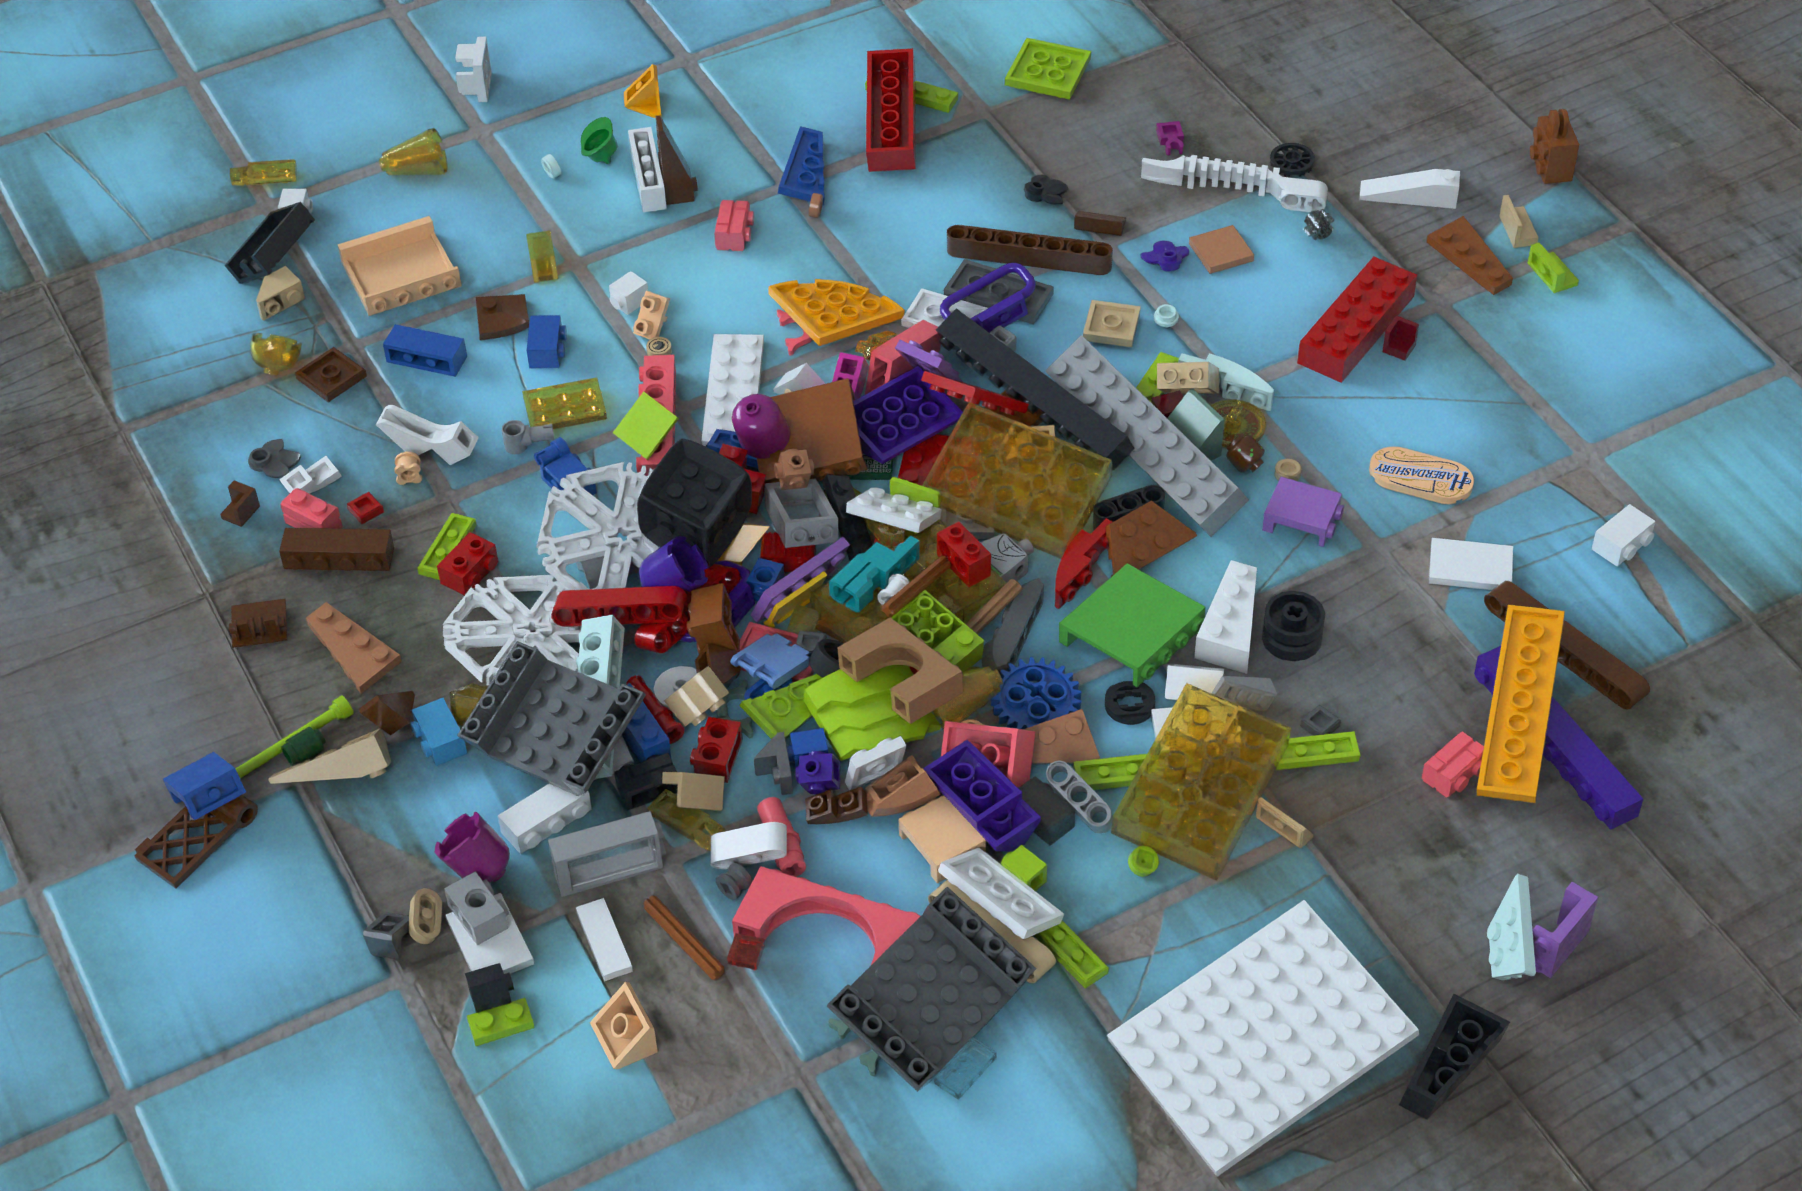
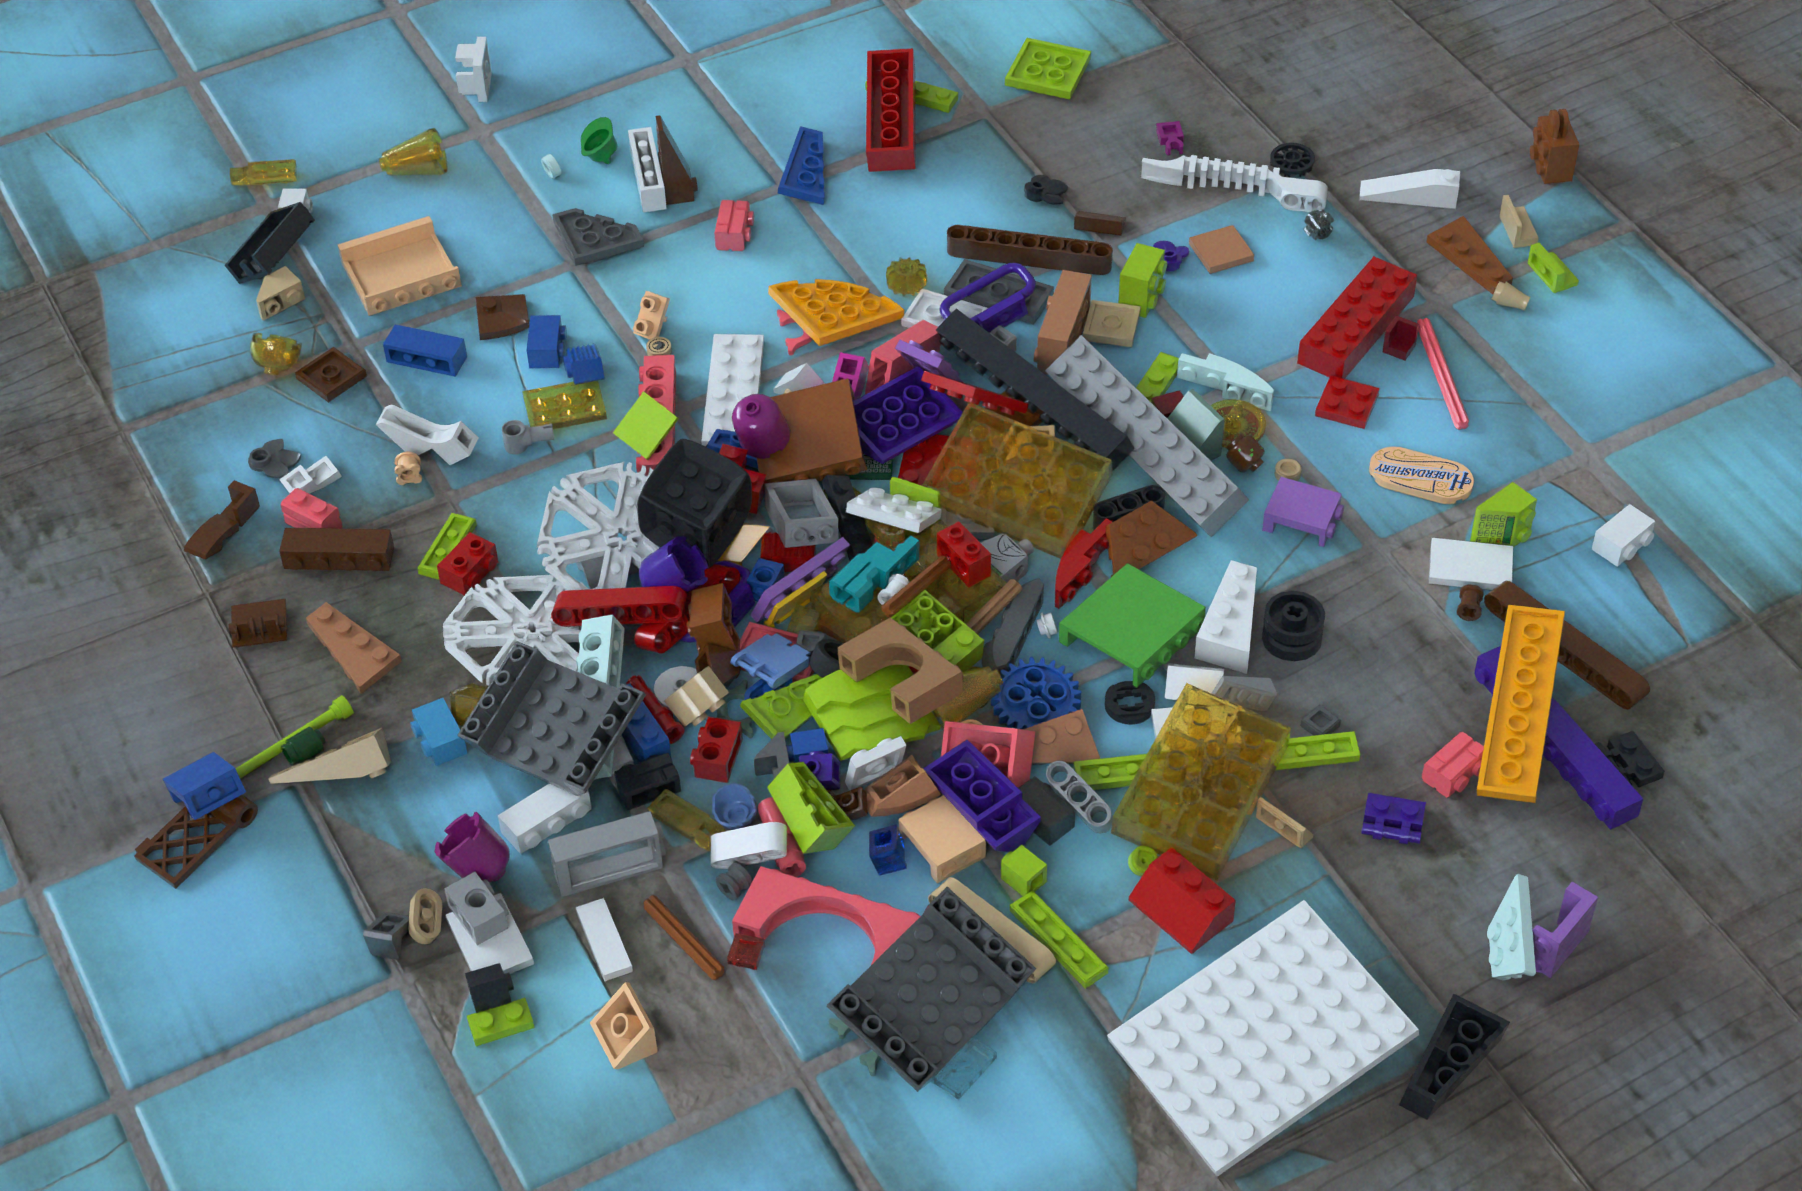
(209, 536): none -> reddish brown slope
(365, 508): red tile -> none
(389, 710): reddish brown slope -> none
(542, 256): clear yellow slope -> none
(557, 462): blue hinge -> none
(584, 364): none -> blue brick
(595, 237): none -> dark grey plate
(627, 292): white brick -> none
(644, 94): light orange slope -> none
(697, 790): tan panel -> none
(733, 806): none -> medium blue hair
(794, 469): nougat brick -> none
(809, 809): none -> lime wedge
(815, 205): nougat tile -> none
(873, 342): clear yellow hinge -> none
(887, 850): none -> clear blue brick
(906, 276): none -> clear yellow gear
(1001, 893): white plate -> none
(1047, 625): none -> white plate
(1064, 317): none -> nougat brick
(1143, 278): none -> lime brick
(1166, 315): light aqua plate -> none
(1183, 900): none -> red slope
(1186, 376): tan window -> none
(1347, 402): none -> red plate
(1396, 813): none -> dark purple plate
(1443, 374): none -> coral axle
(1470, 597): none -> reddish brown bush
(1505, 517): none -> lime slope
(1509, 296): none -> tan cone
(1634, 758): none -> black plate

